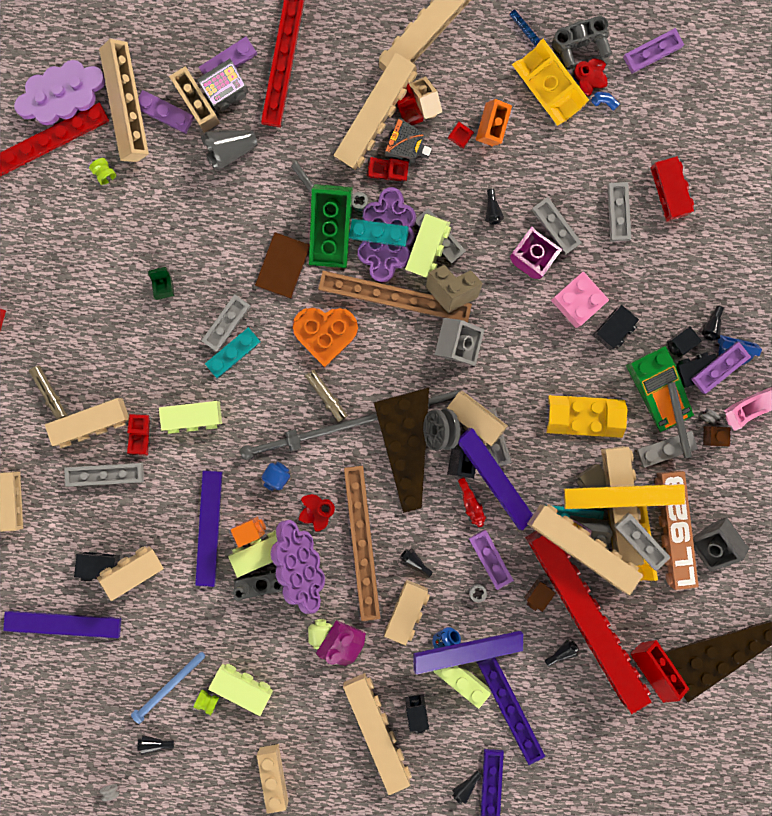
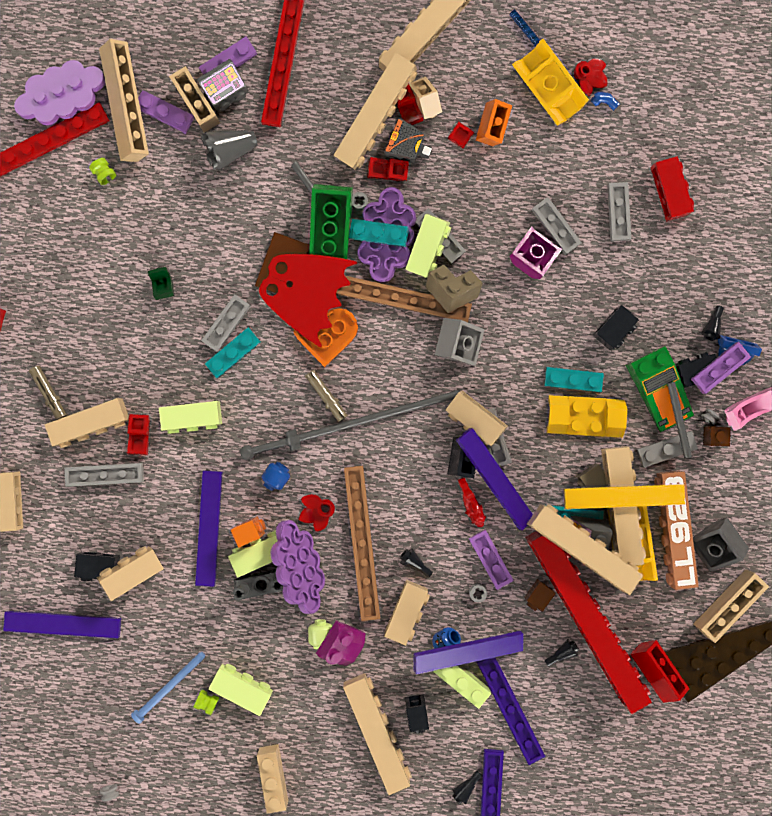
(150, 744): black cone -> none
(312, 293): none -> red piece
(402, 430): dark brown wing -> none
(441, 429): dark grey wheel -> none
(493, 213): black cone -> none
(573, 379): none -> teal plate
(579, 300): bright pink brick -> none
(580, 35): dark grey piece -> none
(642, 541): light grey plate -> none
(653, 50): medium lavender plate -> none
(683, 341): black brick -> none
(731, 605): none -> tan brick

